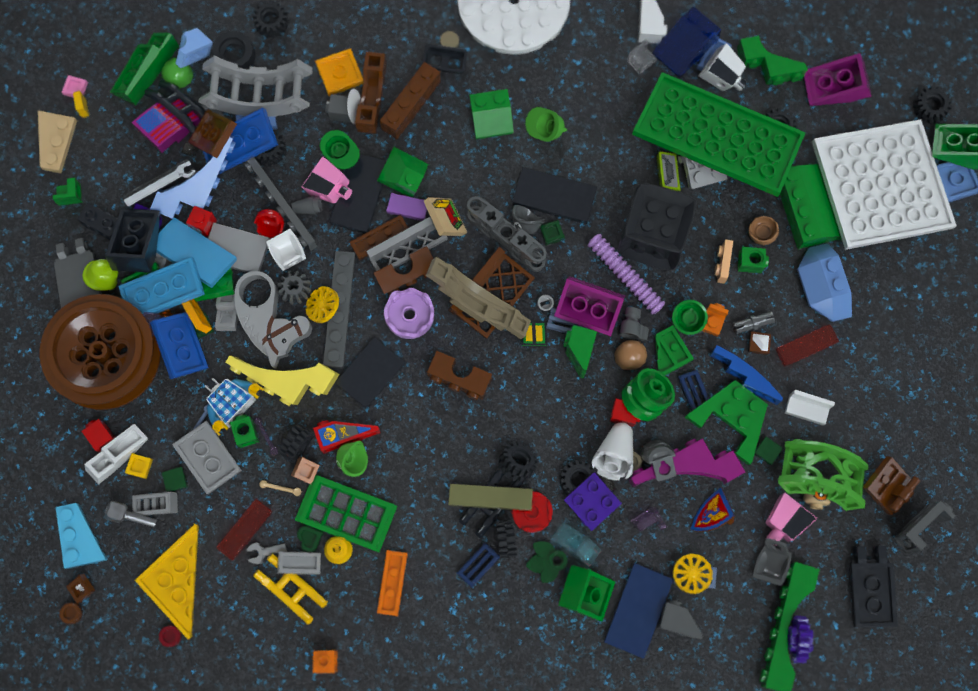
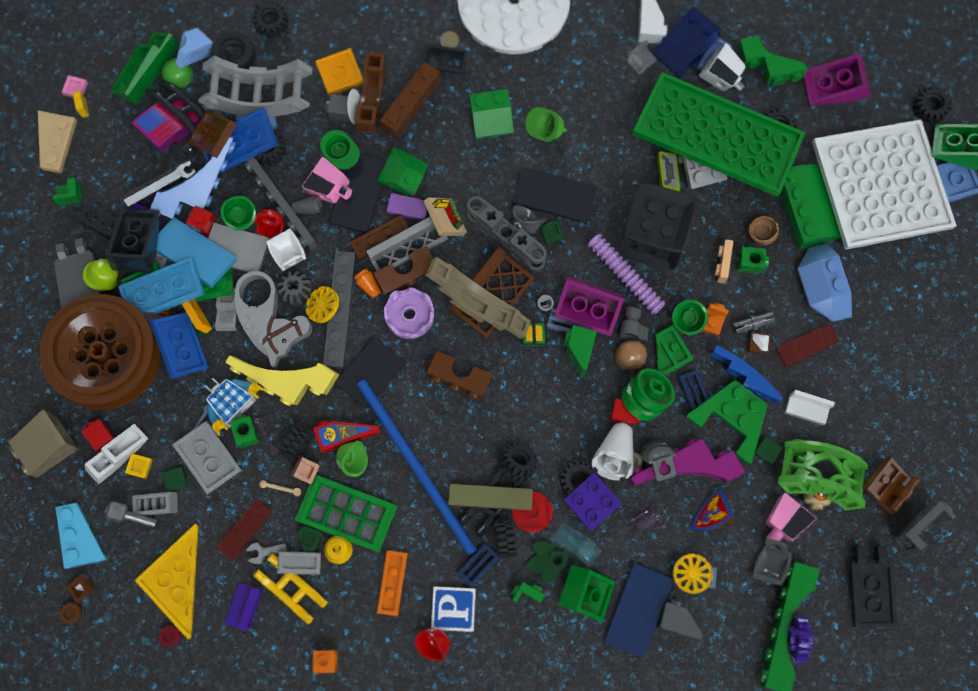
(42, 444): none -> dark tan slope
(238, 213): none -> green helmet
(244, 607): none -> dark purple panel
(367, 282): none -> orange cone
(416, 467): none -> blue piece
(433, 644): none -> red helmet
(453, 609): none -> tile
(532, 591): none -> green bracket

